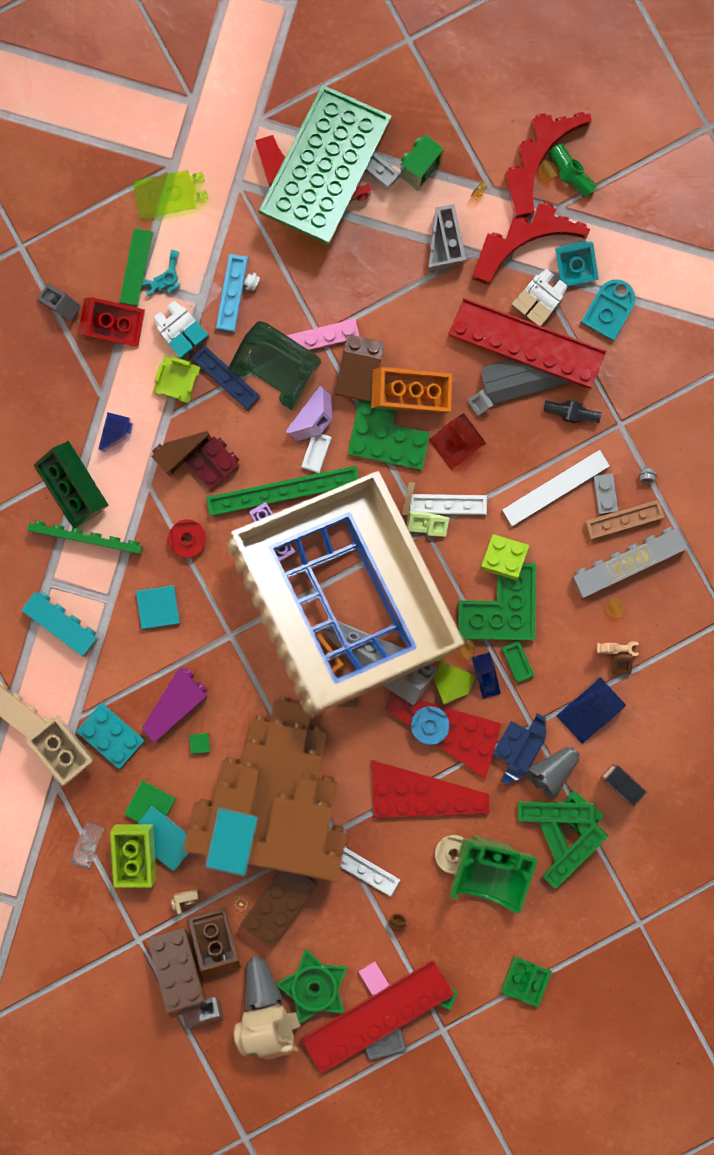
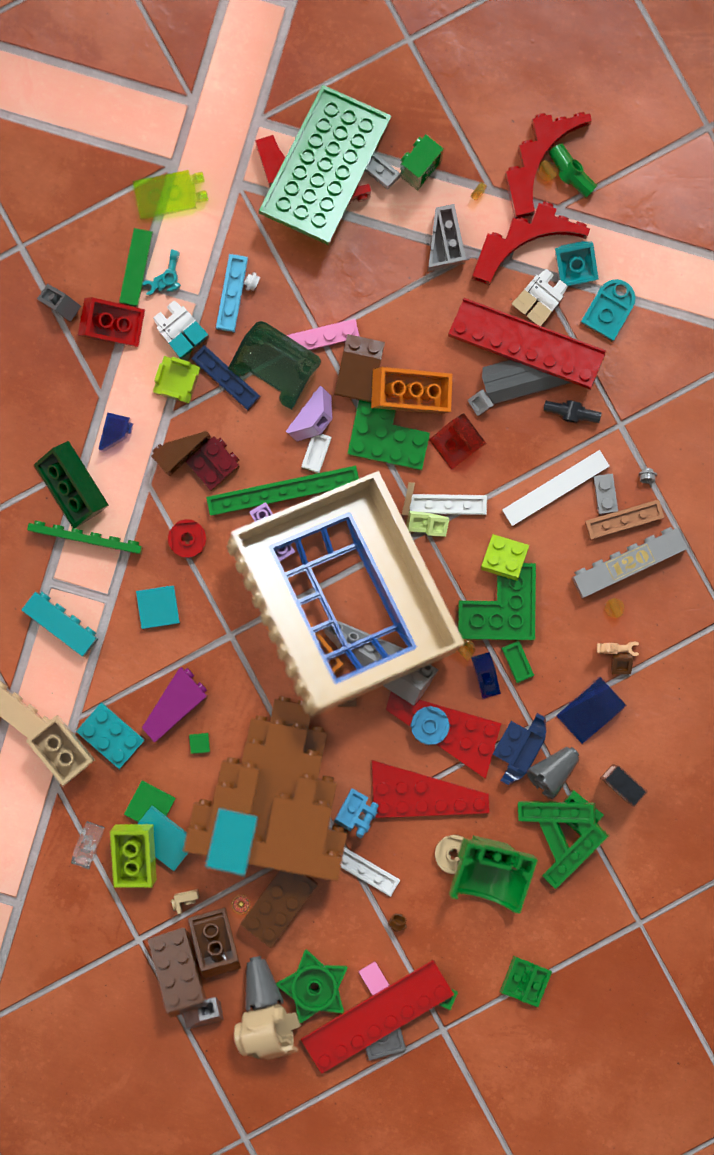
(200, 291): clear piece -> none
(351, 809): none -> dark azure plate
(452, 682): lime slope -> none

